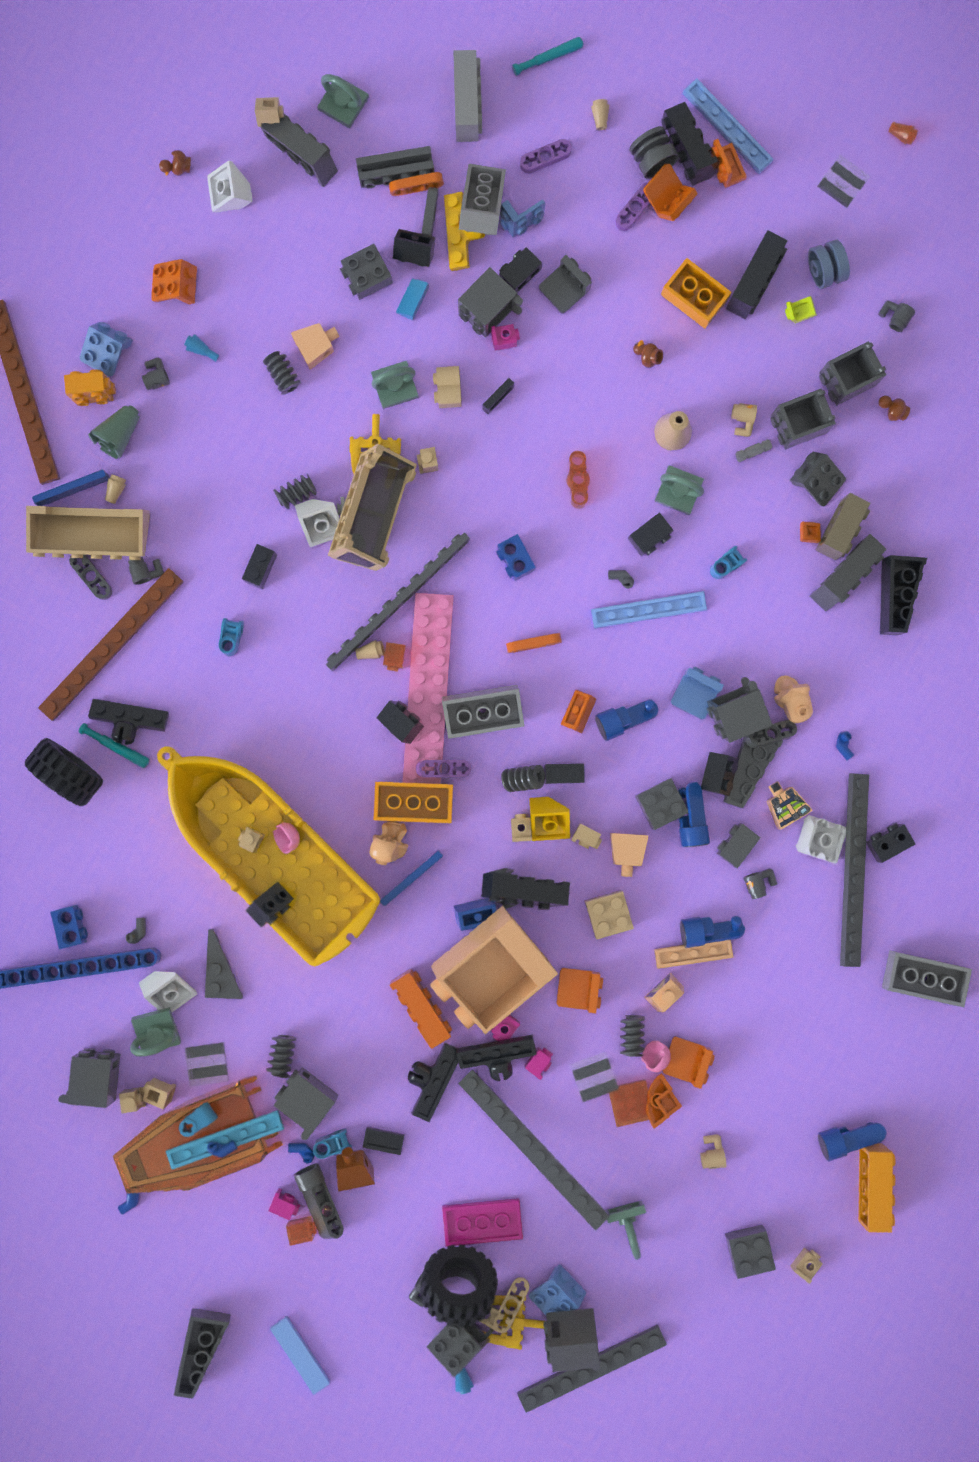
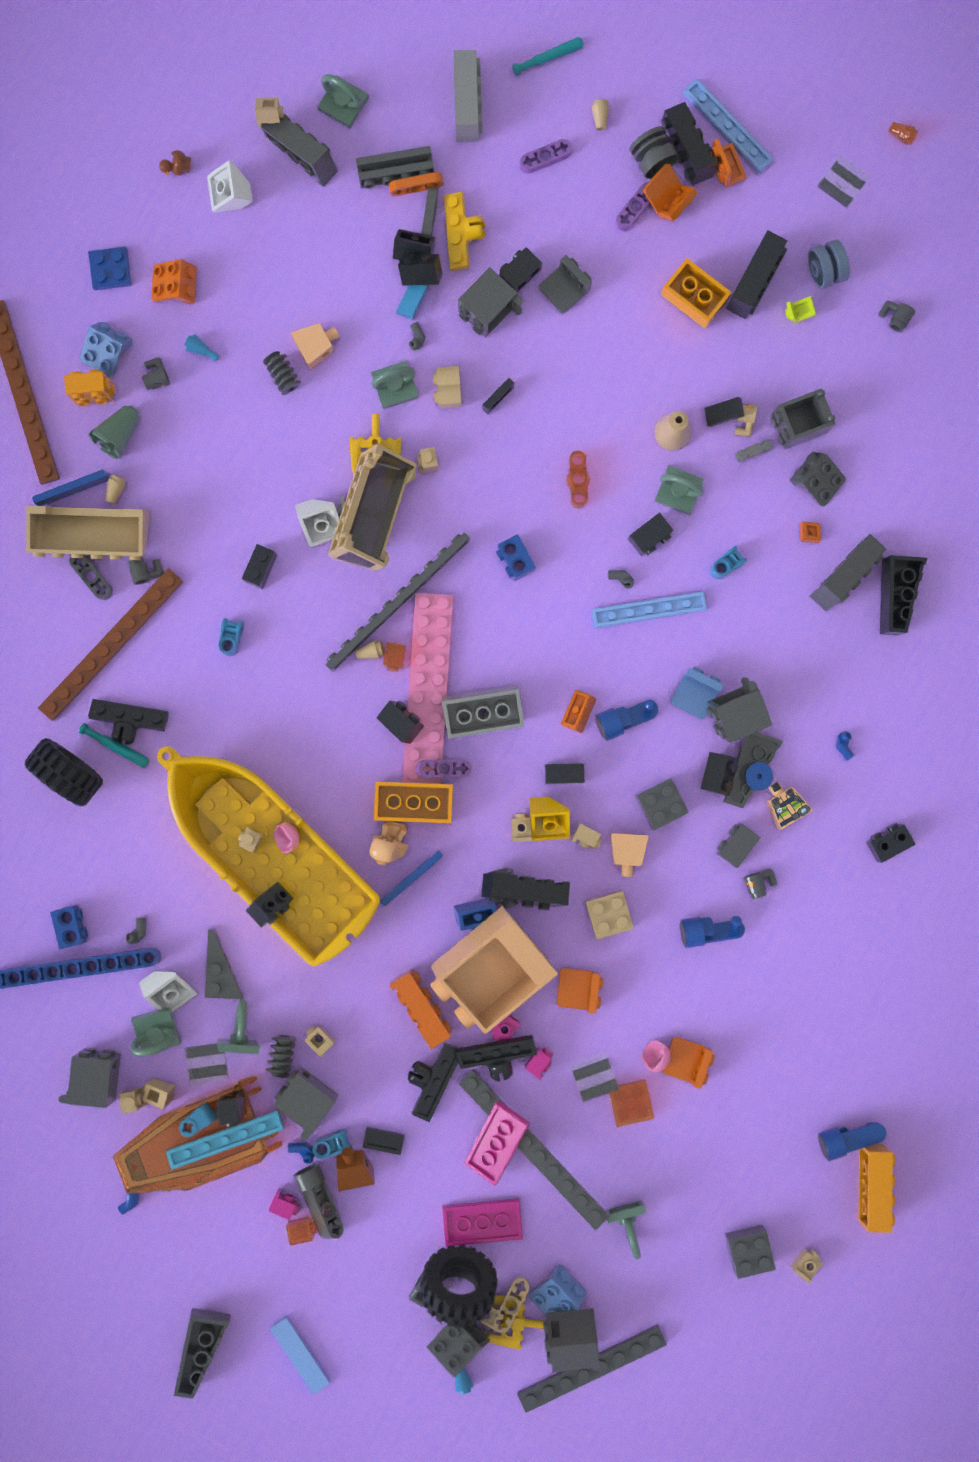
(109, 268): none -> blue plate
(221, 1150): blue arm -> none
(231, 1108): none -> black brick
(239, 1041): none -> sand green tile
(295, 491): dark grey piece -> none
(319, 1047): none -> tan brick
(365, 272): dark grey brick -> none
(418, 338): none -> dark grey arm
(420, 269): none -> black brick
(482, 199): light grey brick -> none
(497, 1143): none -> tile
(501, 342): dark pink brick -> none
(519, 224): medium blue bracket -> none
(523, 778): dark grey piece -> none
(533, 643): orange beam -> none
(632, 1035): dark grey piece -> none
(649, 353): dark orange animal -> none
(660, 1101): orange brick -> none
(665, 993): light nougat torso -> none
(680, 955): light nougat tile -> none
(693, 826): blue piece -> none
(713, 1158): tan piece -> none
(724, 412): none -> black tile
(759, 776): none -> blue piece
(776, 728): dark grey beam -> none
(793, 699): light nougat head -> none
(821, 839): white slope -> none
(843, 526): dark tan brick -> none
(852, 373): dark grey container -> none
(854, 870): dark grey plate -> none
(896, 409): dark orange animal -> none
(944, 981): light grey brick -> none

